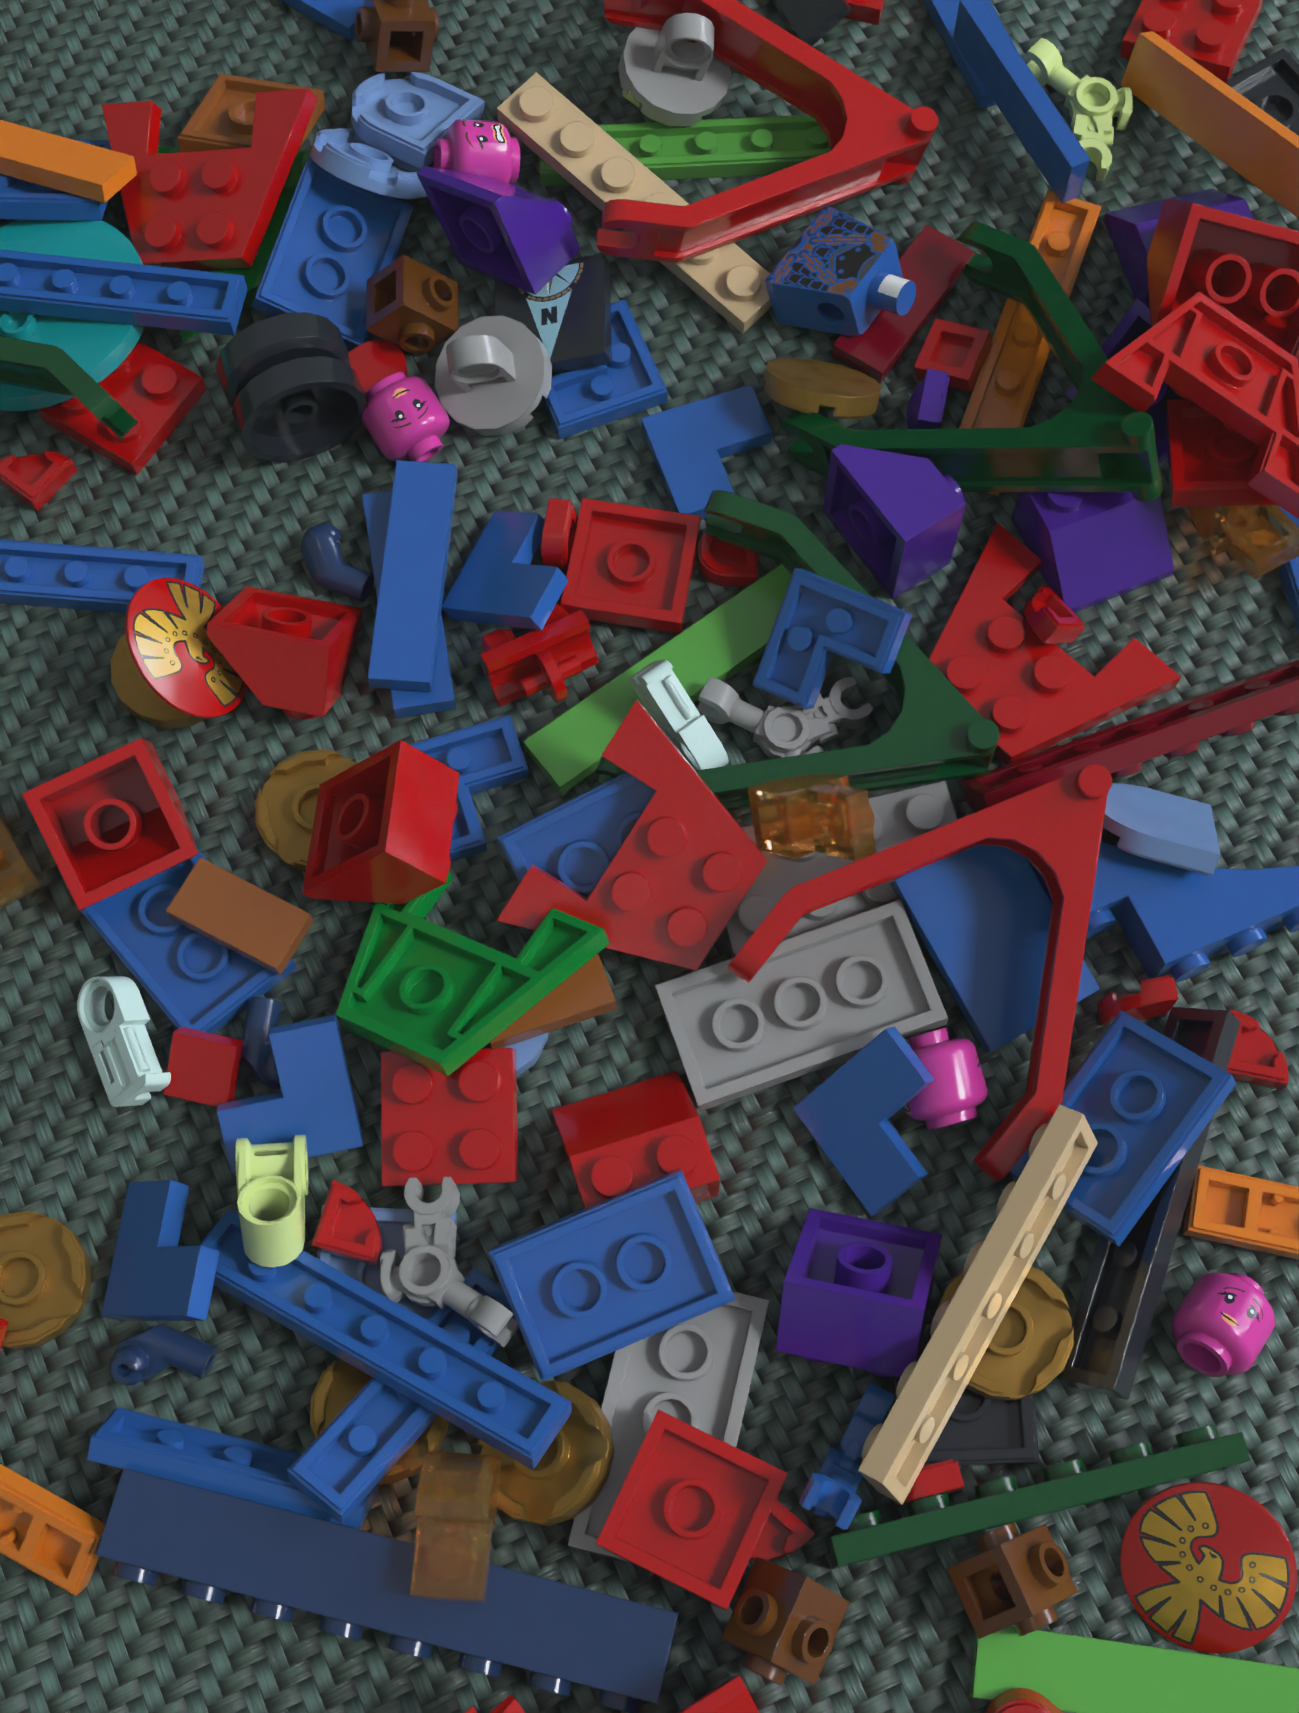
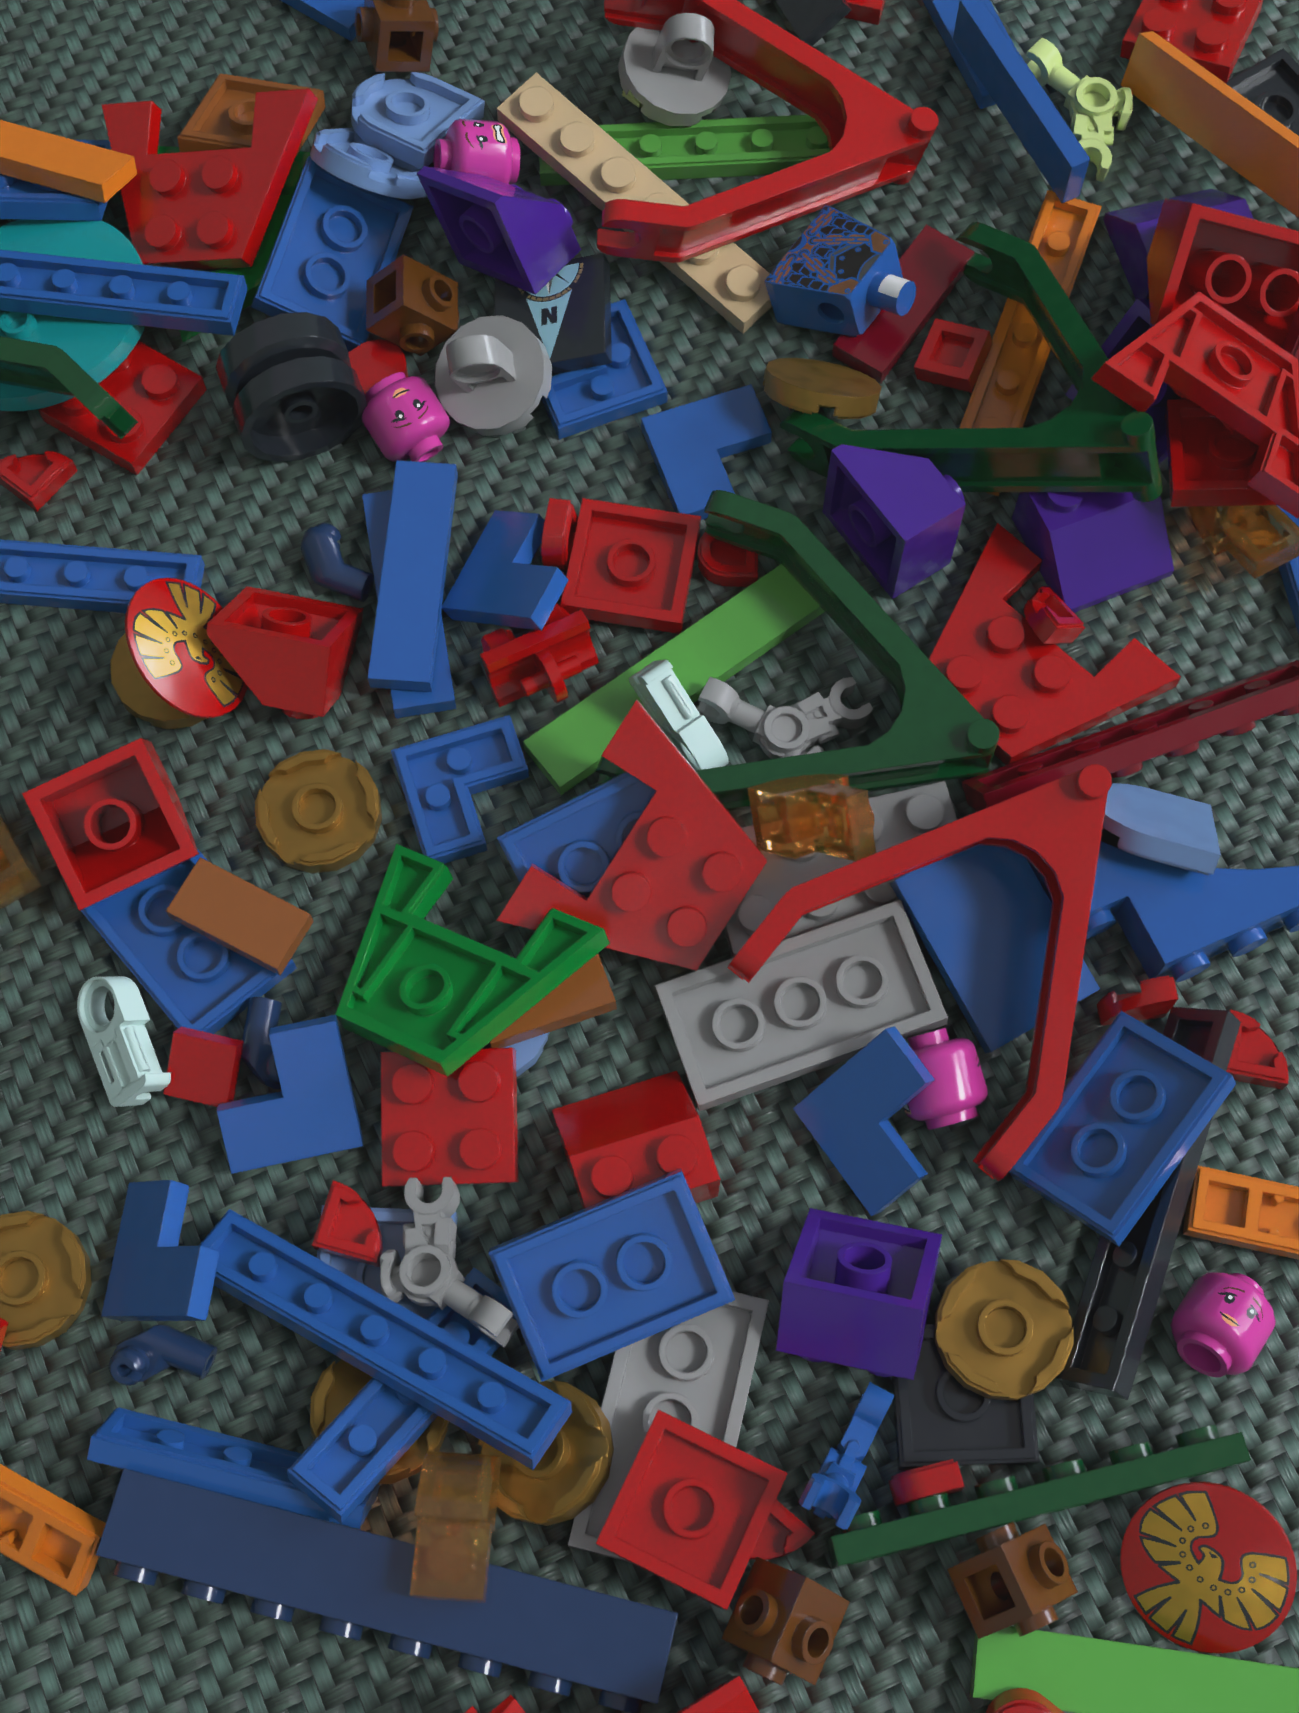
(272, 1199): yellowish green piece -> none
(383, 829): red slope -> none
(824, 620): blue tile -> none
(928, 401): dark purple tile -> none
(968, 1322): tan plate -> none

